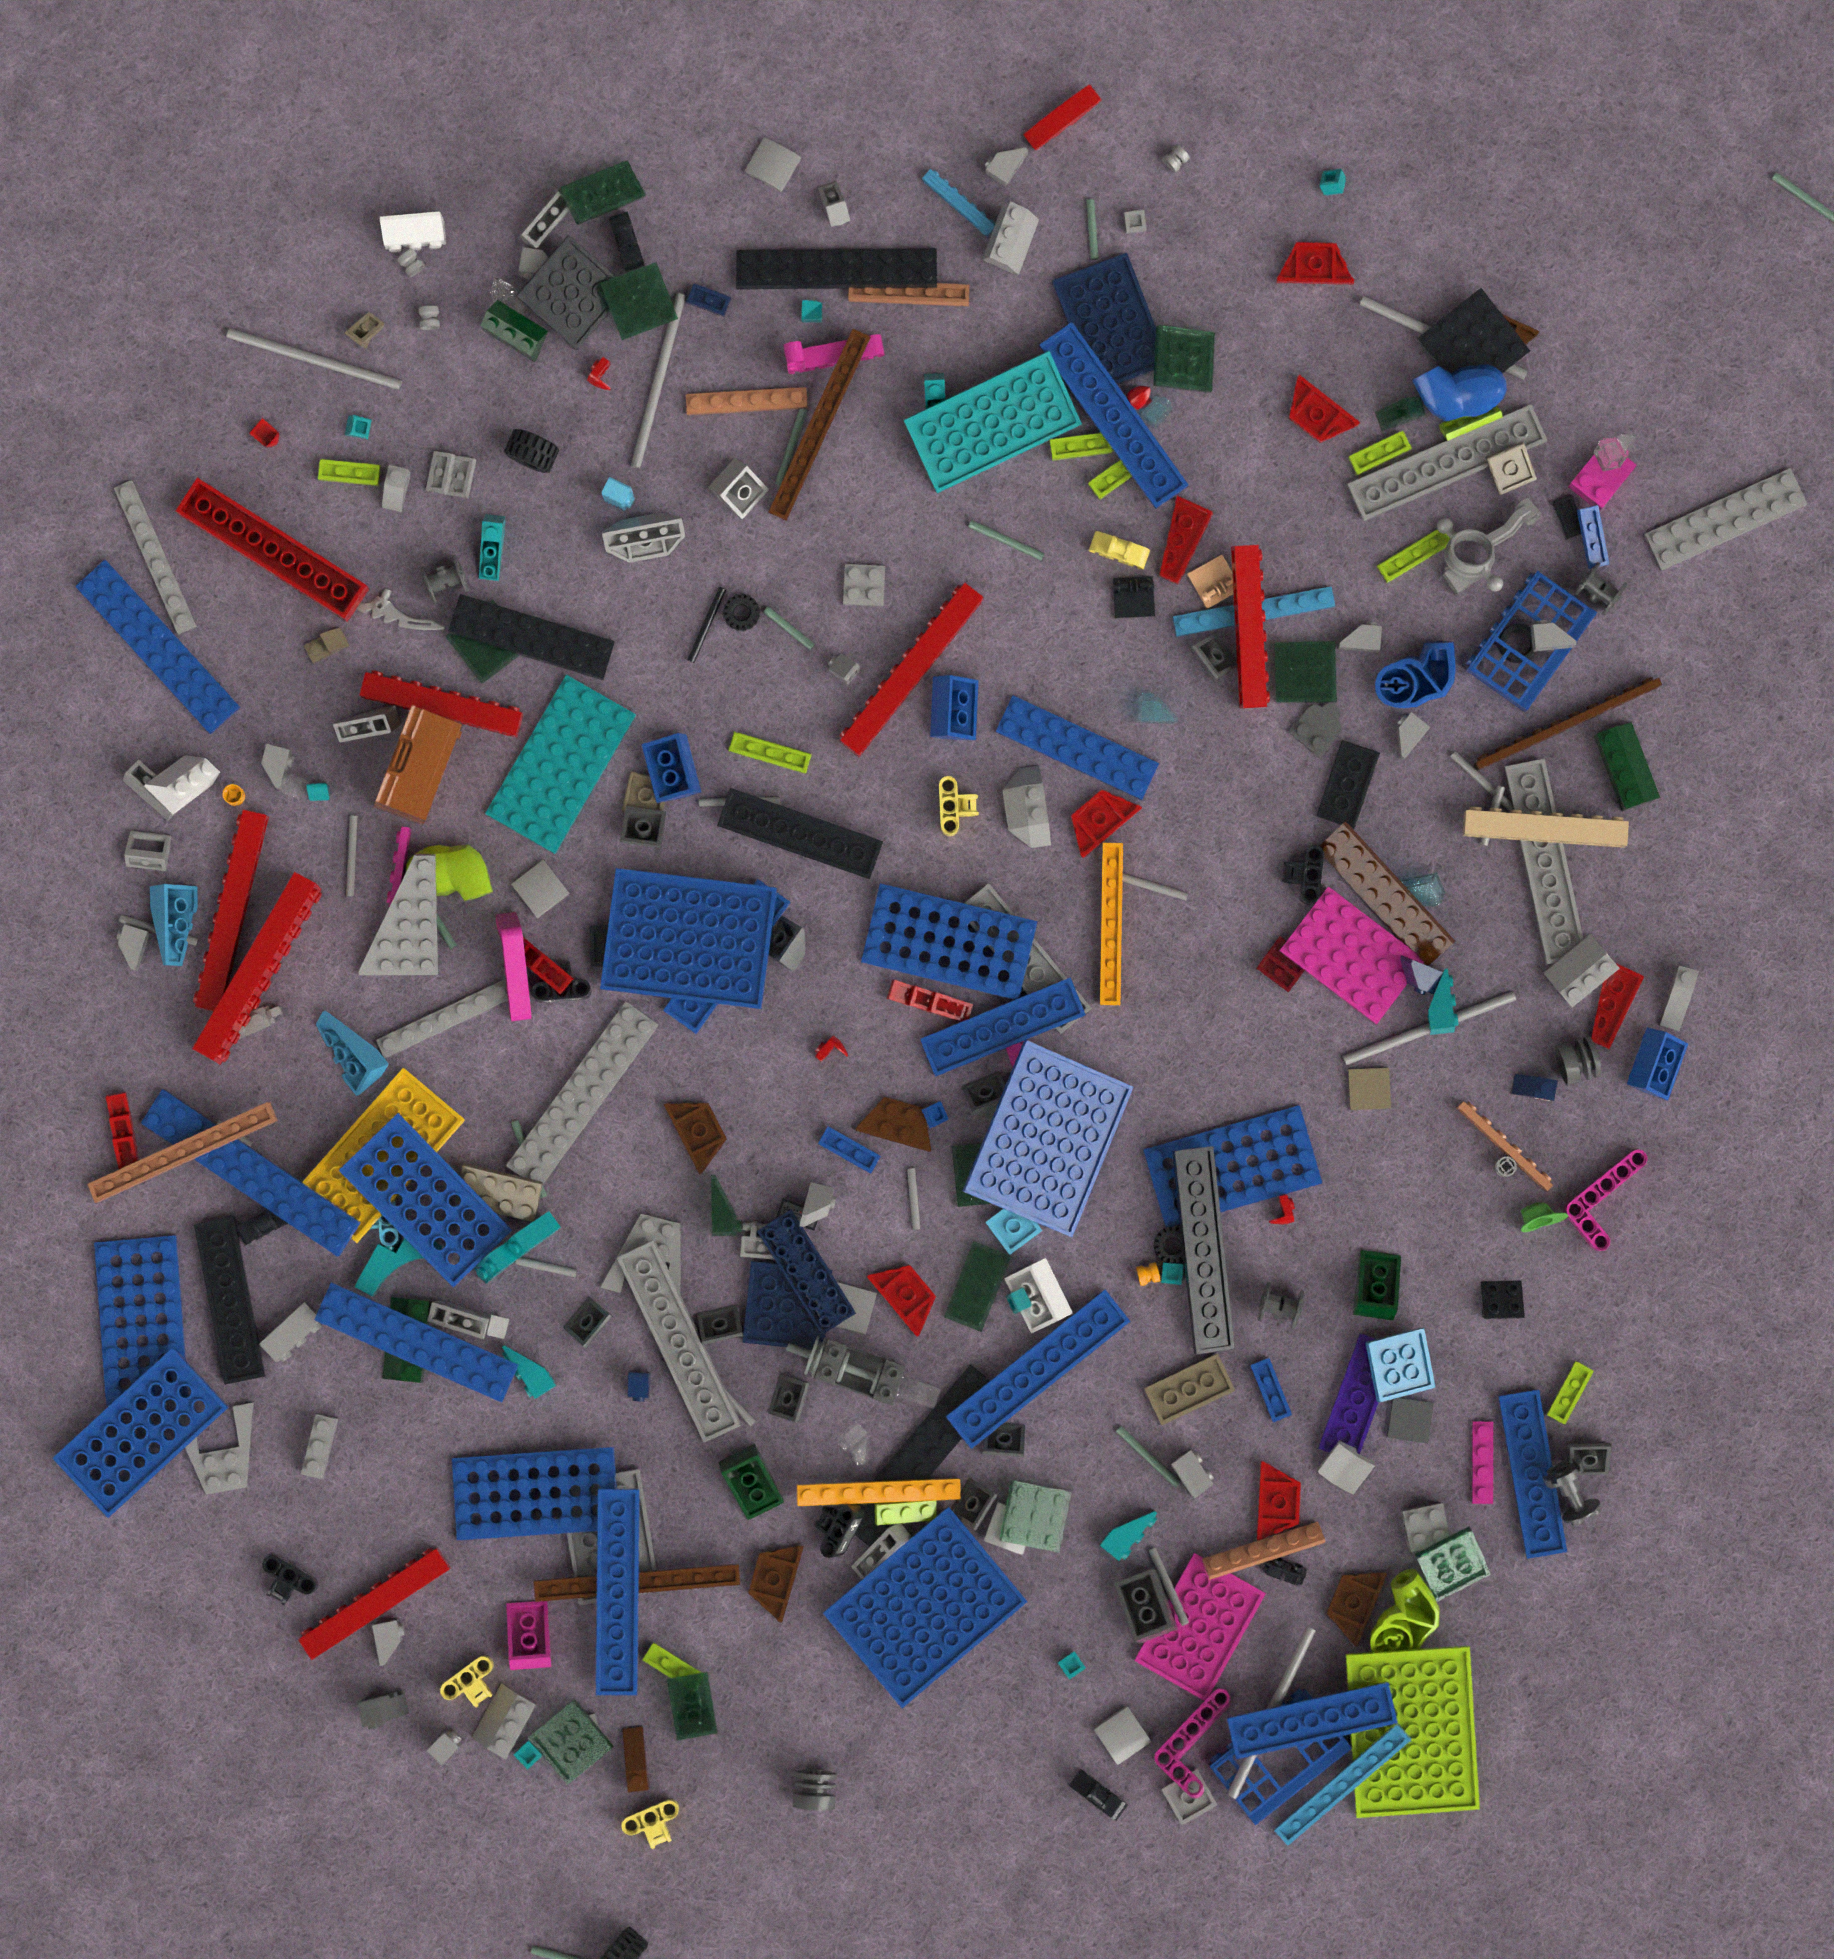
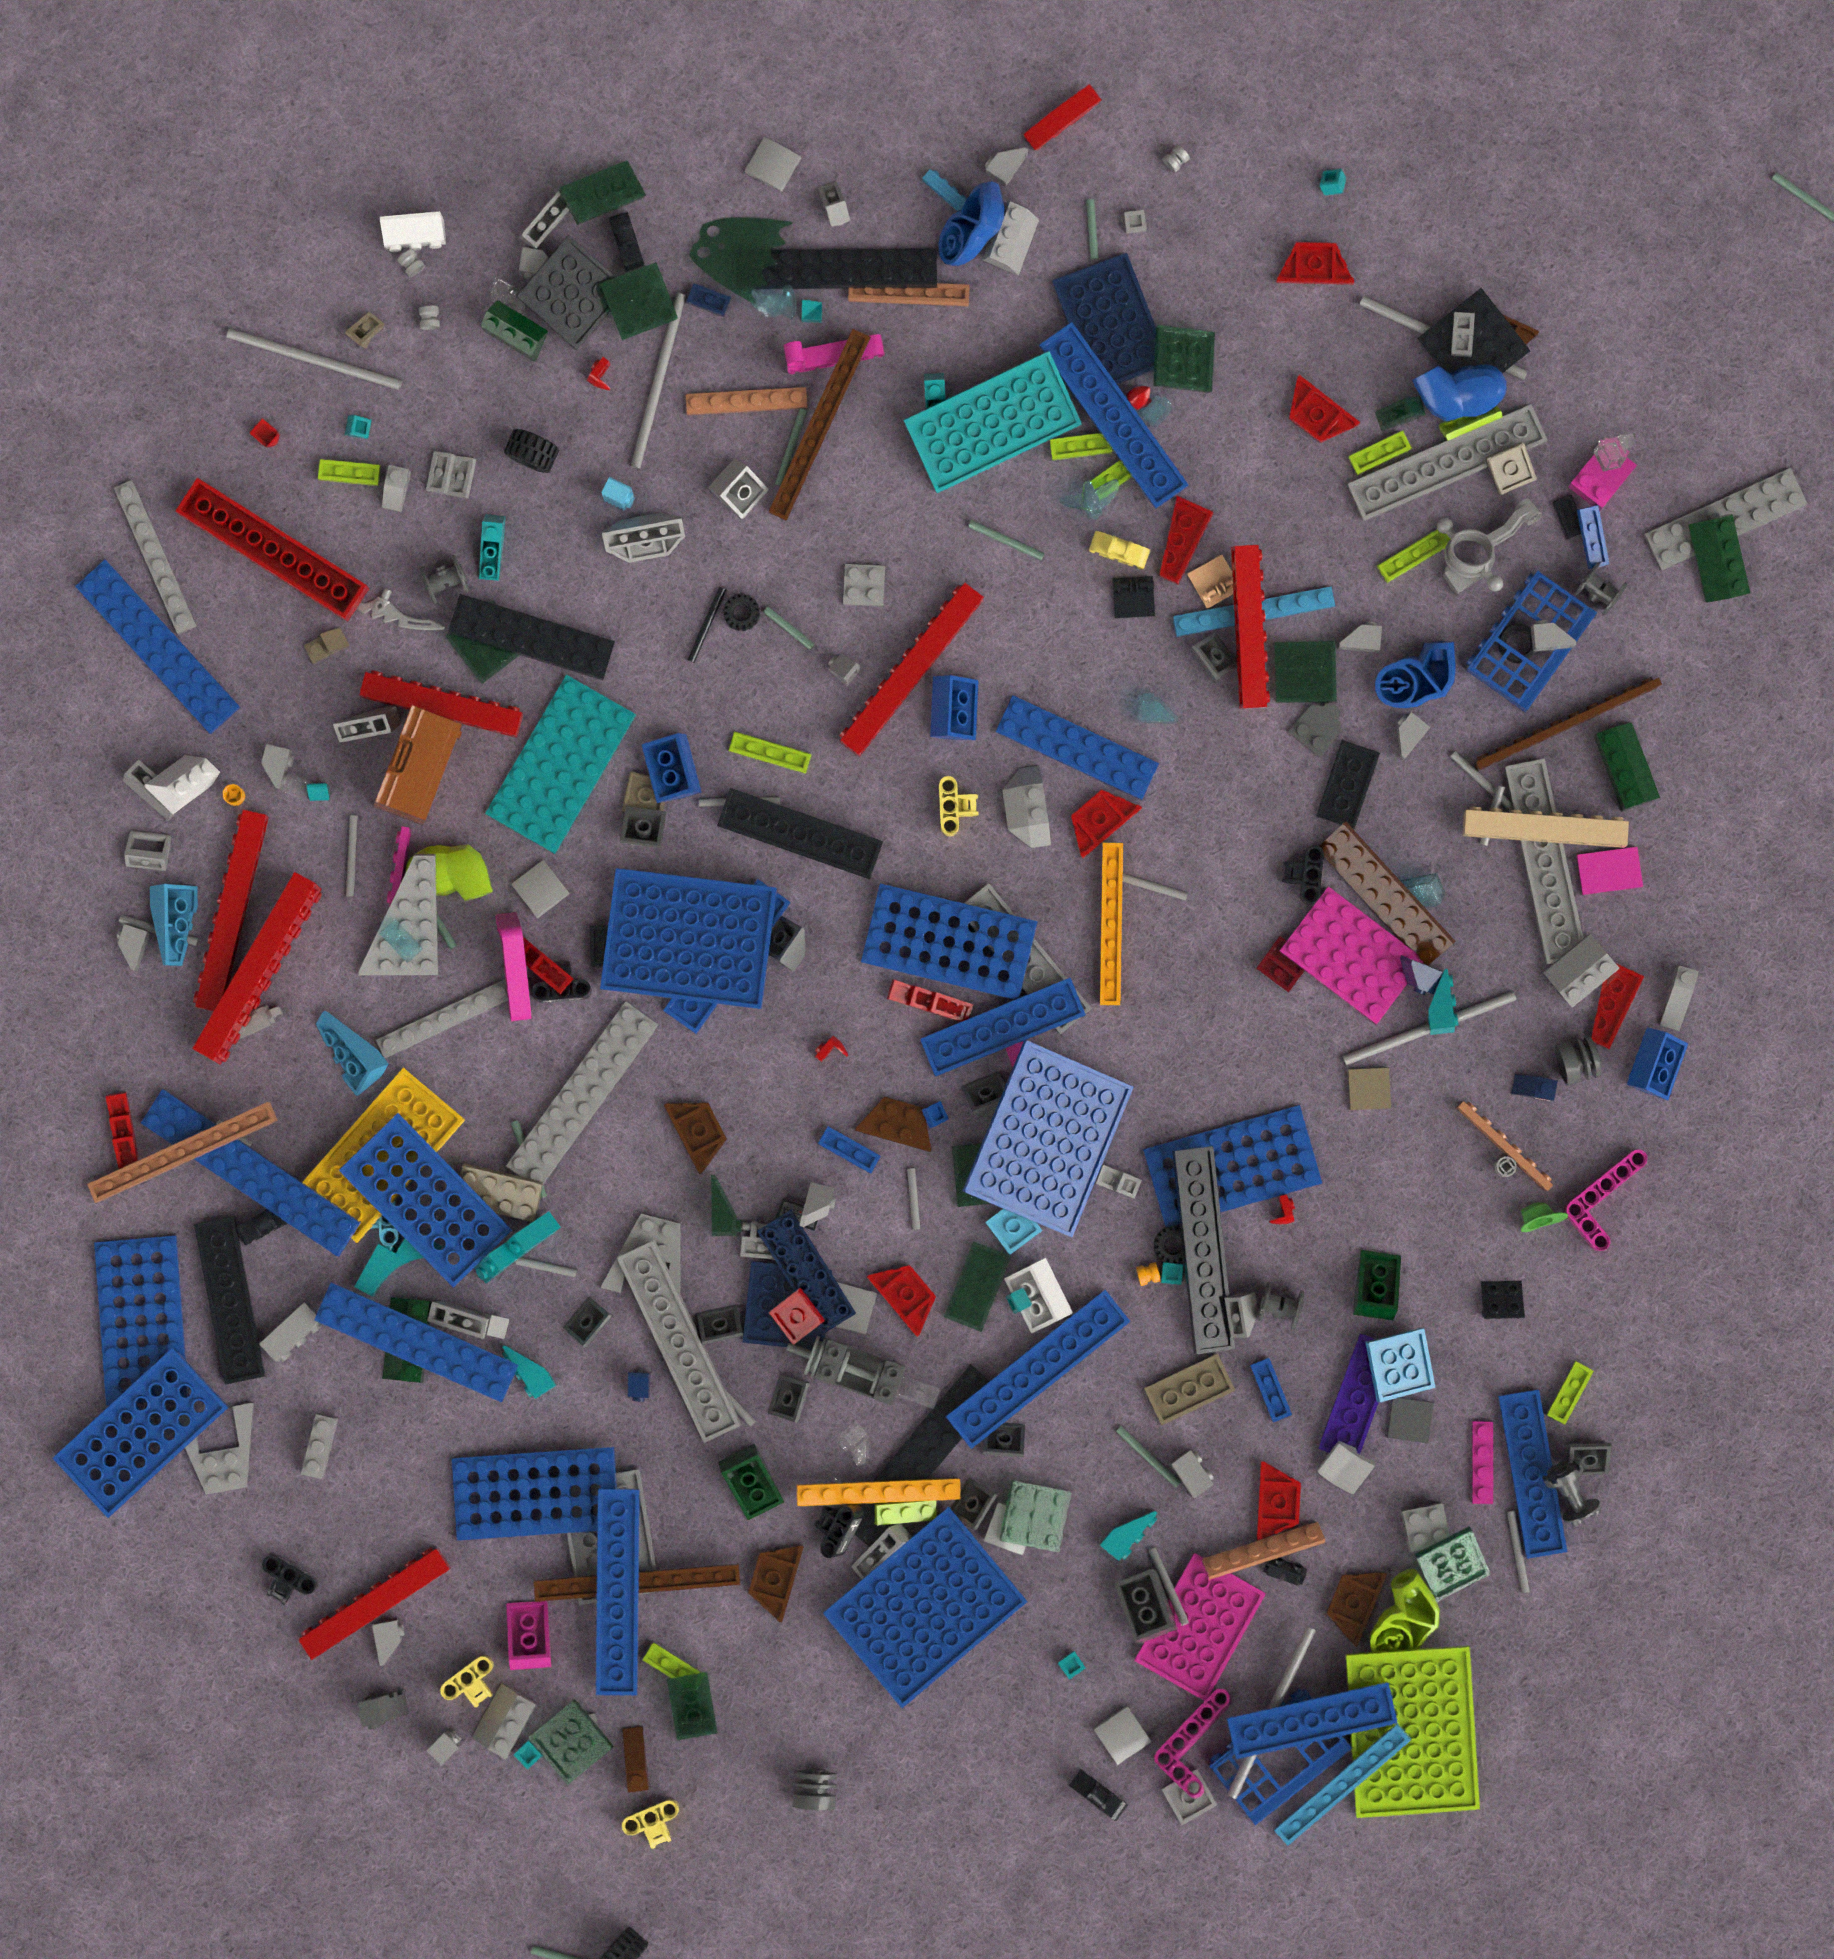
(401, 940): none -> clear light blue plate
(745, 252): none -> clear green piece
(776, 304): none -> clear light blue piece
(796, 1316): none -> plate
(973, 225): none -> blue piece
(1092, 499): none -> clear light blue piece
(1118, 1181): none -> light grey slope
(1241, 1313): none -> light grey slope
(1462, 334): none -> light grey slope
(1518, 1551): none -> light grey bar
(1609, 870): none -> dark pink tile
(1719, 558): none -> dark green slope

